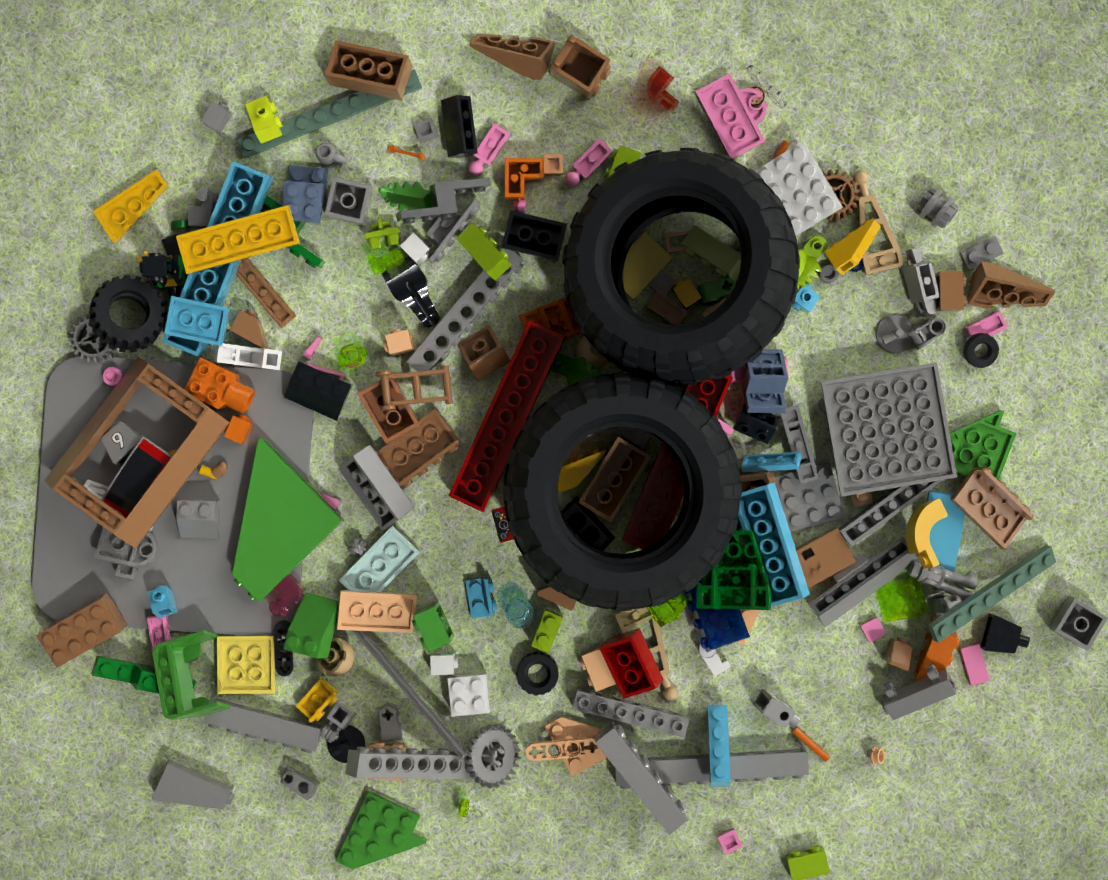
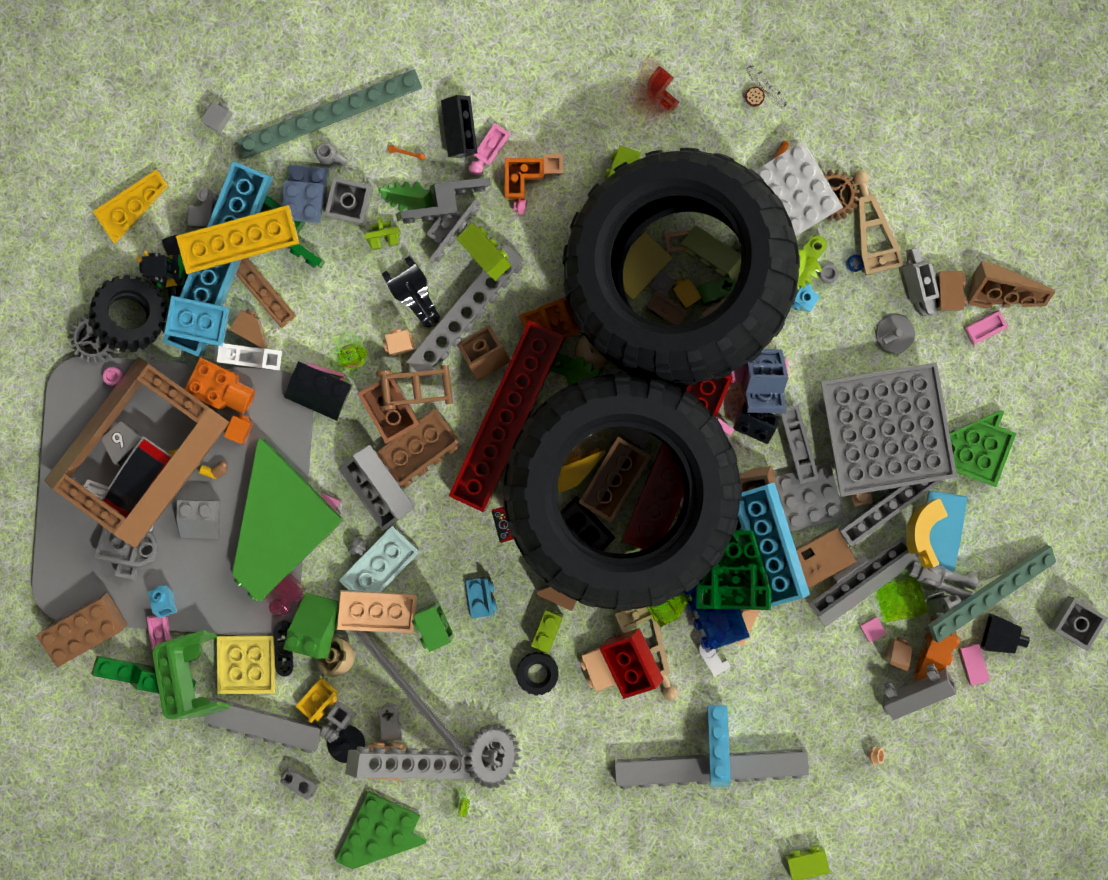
(179, 225): green tile -> none
(193, 788): light grey slope -> none
(263, 119): neon yellow brick -> none
(312, 348): bright pink piece -> none
(368, 70): medium nougat brick -> none
(388, 262): clear neon green leg -> none
(415, 248): white brick -> none
(426, 130): light grey plate -> none
(443, 663): white brick -> none
(469, 694): white brick -> none
(523, 57): medium nougat wedge -> none
(526, 614): clear light blue helmet -> none
(534, 235): black slope -> none
(563, 752): light nougat beam -> none
(565, 728): light nougat plate -> none
(576, 65): medium nougat container -> none
(588, 163): bright pink plate -> none
(630, 712): light grey brick -> none
(641, 778): light grey brick -> none
(729, 841): bright pink plate -> none
(733, 114): bright pink plate -> none
(771, 462): medium azure tile -> none
(776, 709): light grey torso -> none
(812, 745): orange piece -> none
(851, 249): yellow slope -> none
(923, 334): light grey piece -> none
(937, 208): light grey piece -> none
(973, 342): black tyre -> none
(982, 252): light grey plate -> none
(991, 506): medium nougat bracket -> none

